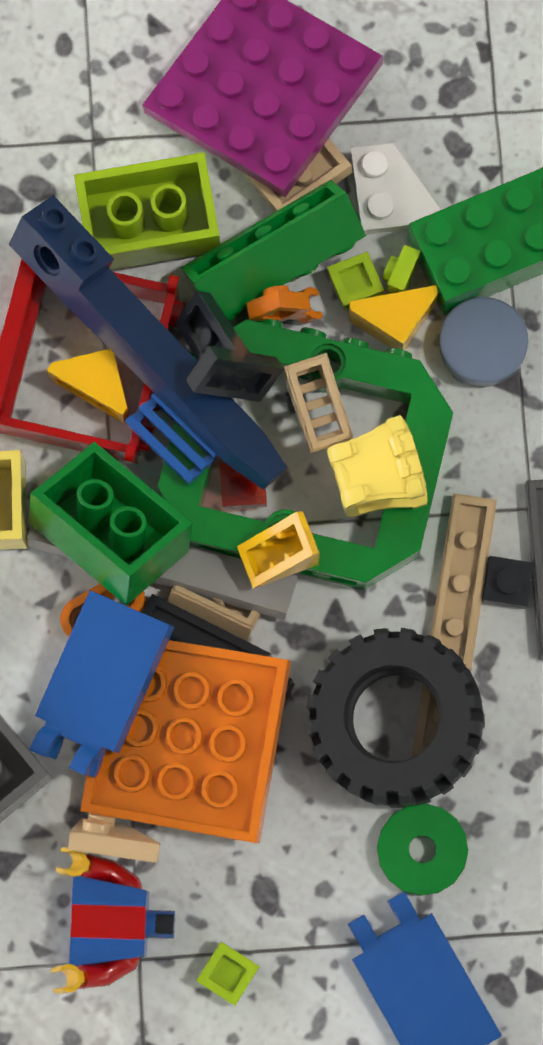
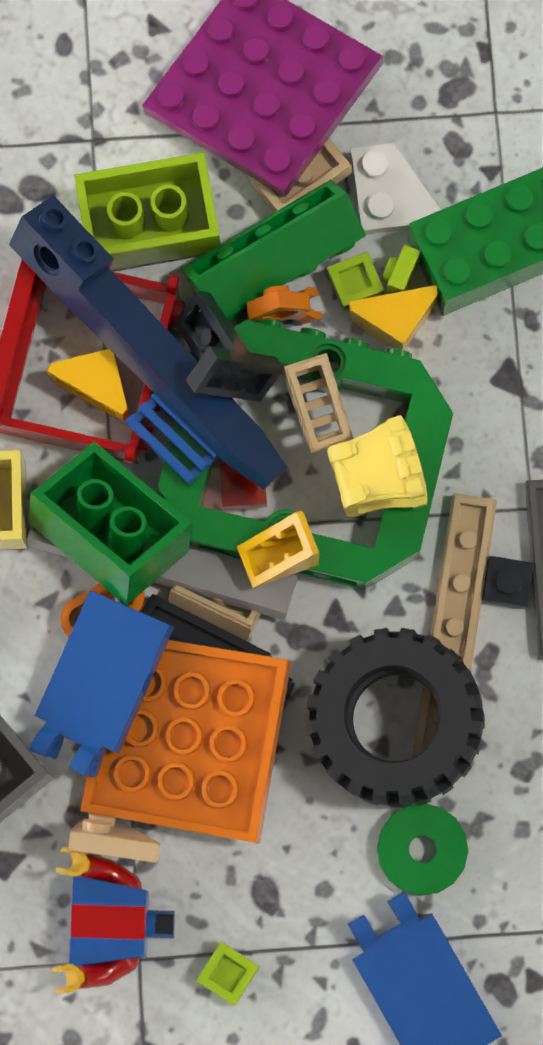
(483, 341): sand blue tile -> none

